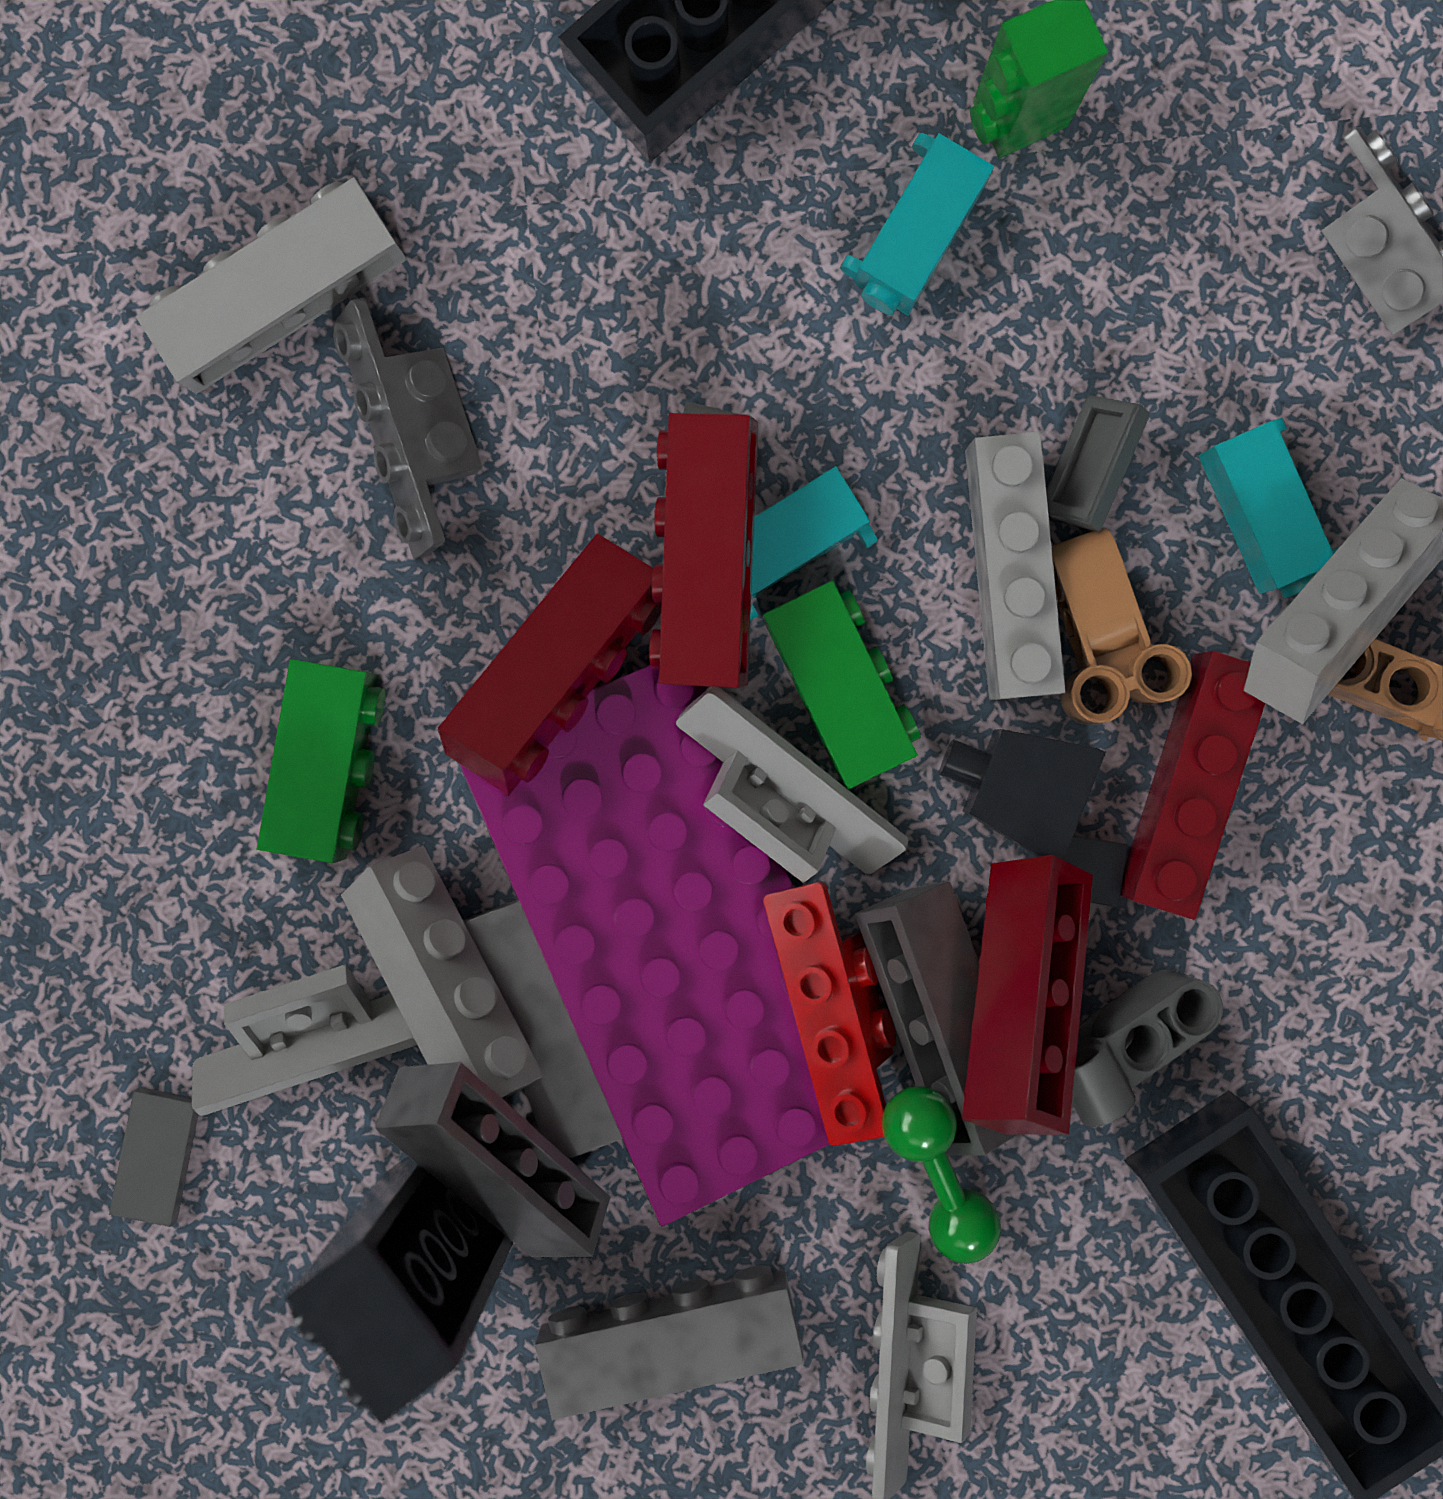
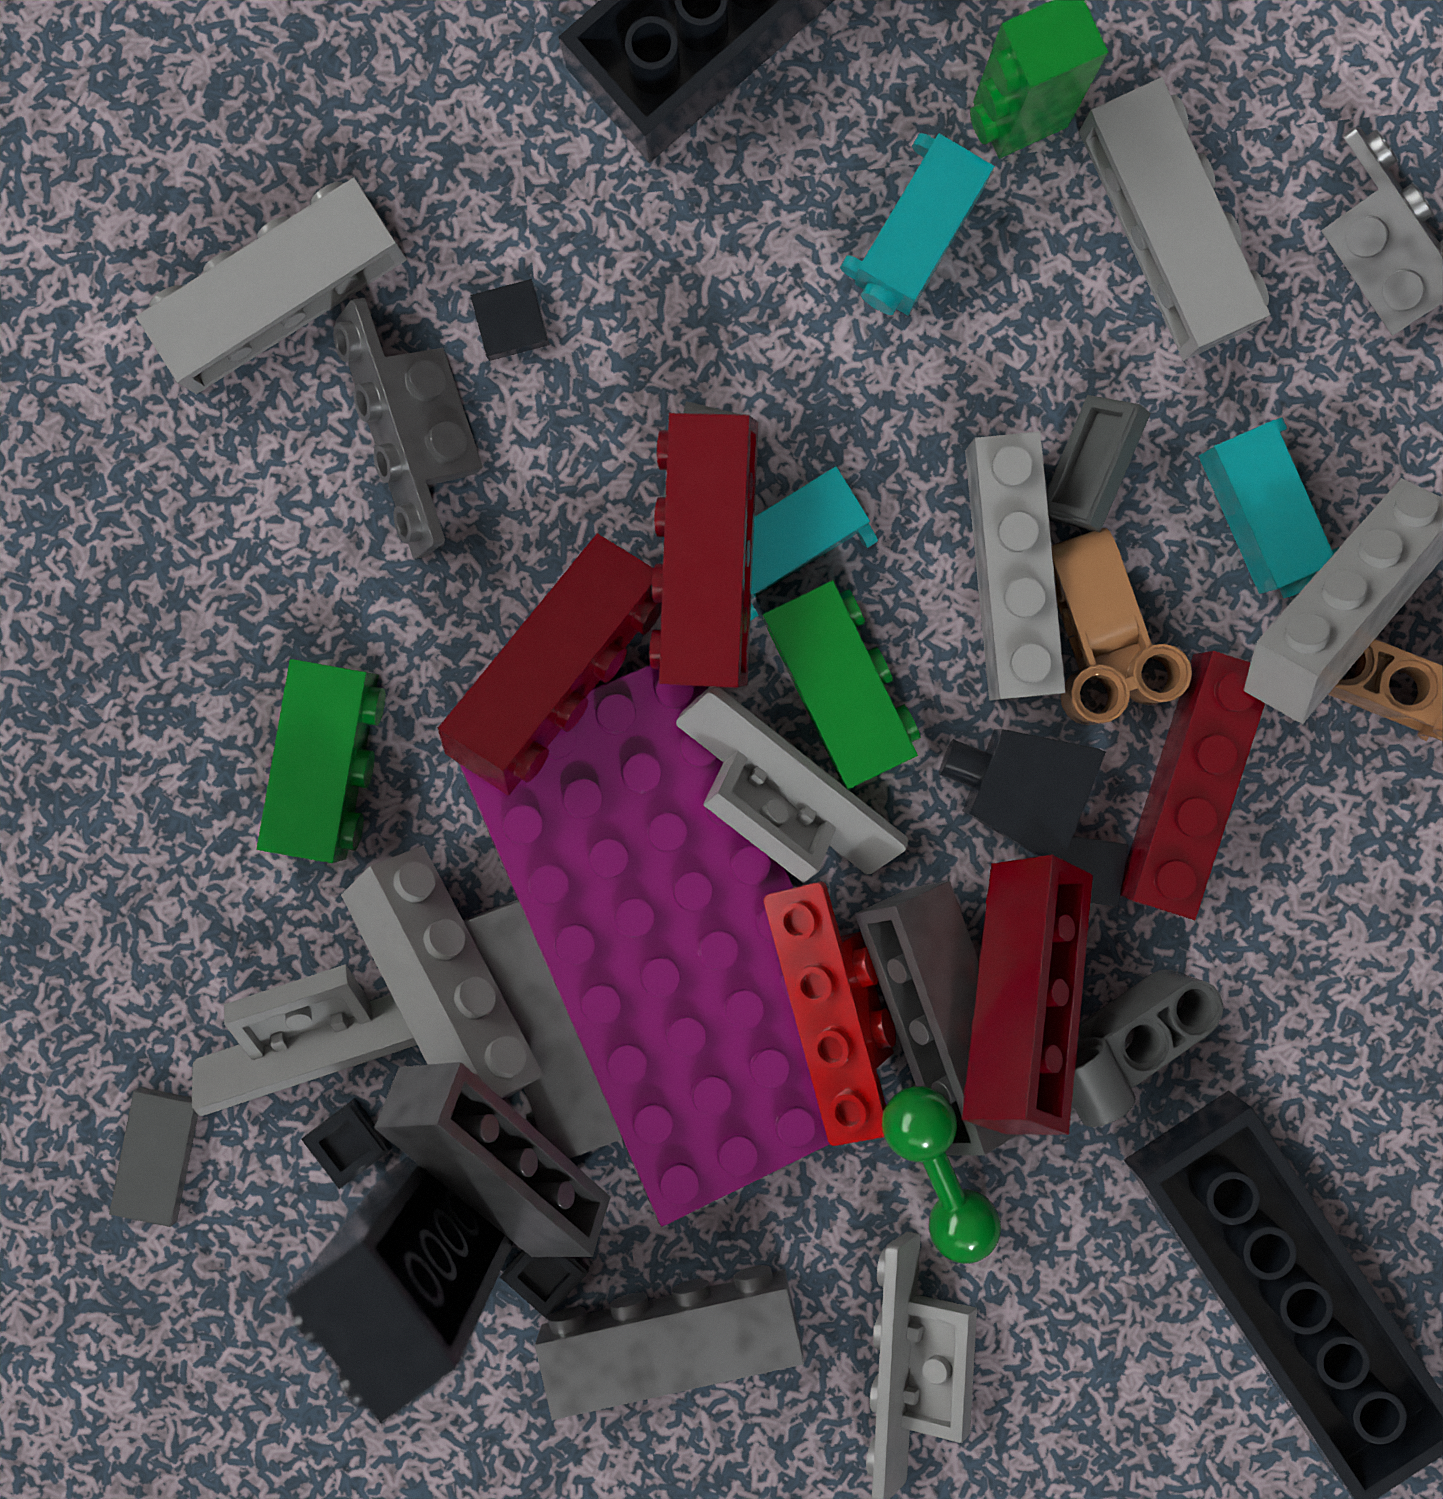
(346, 1143): none -> black tile
(510, 320): none -> black tile
(544, 1280): none -> black tile
(1174, 218): none -> light grey brick

